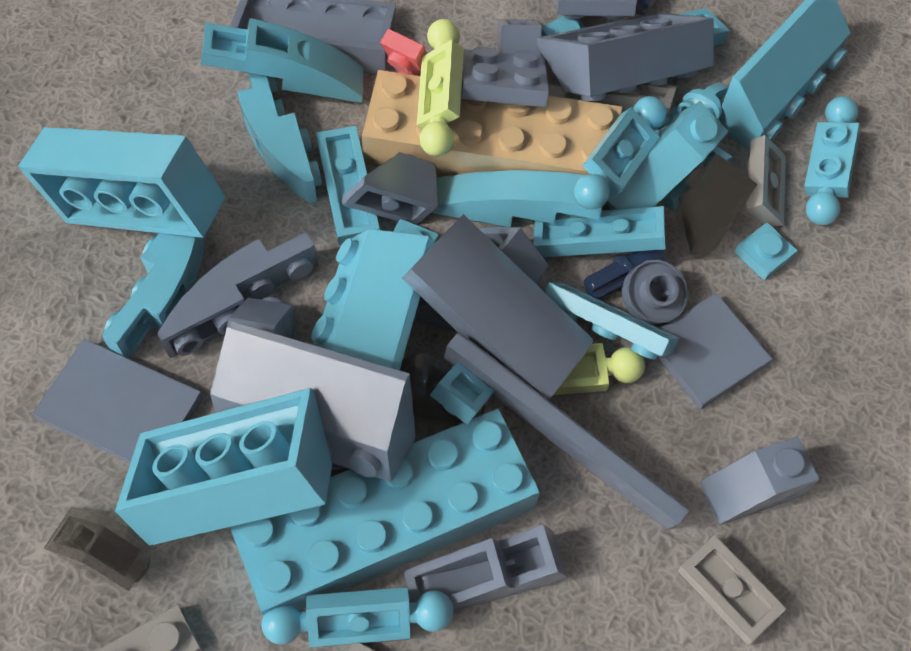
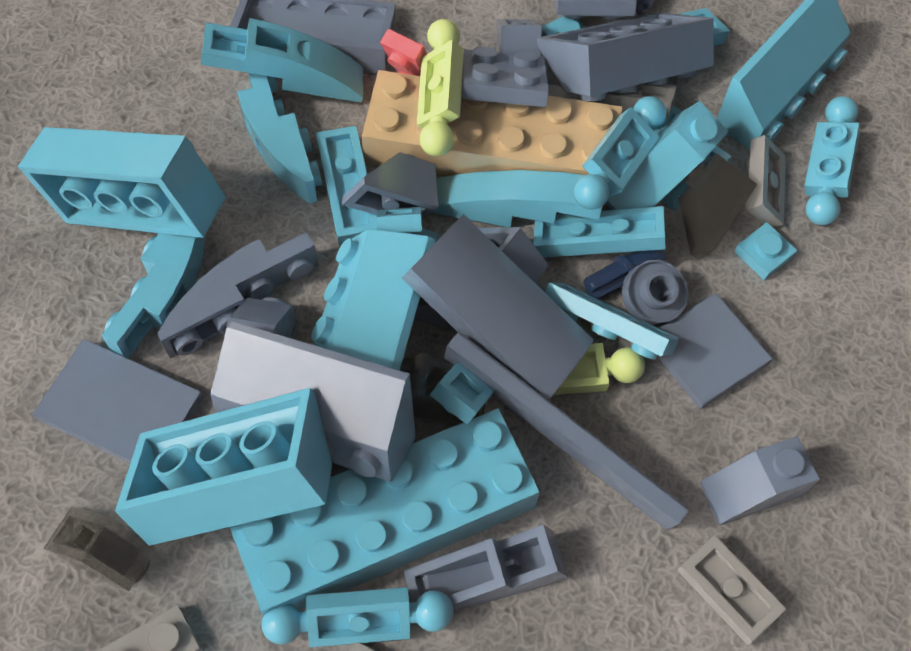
(400, 220): none -> medium azure plate
(710, 97): medium azure piece -> none

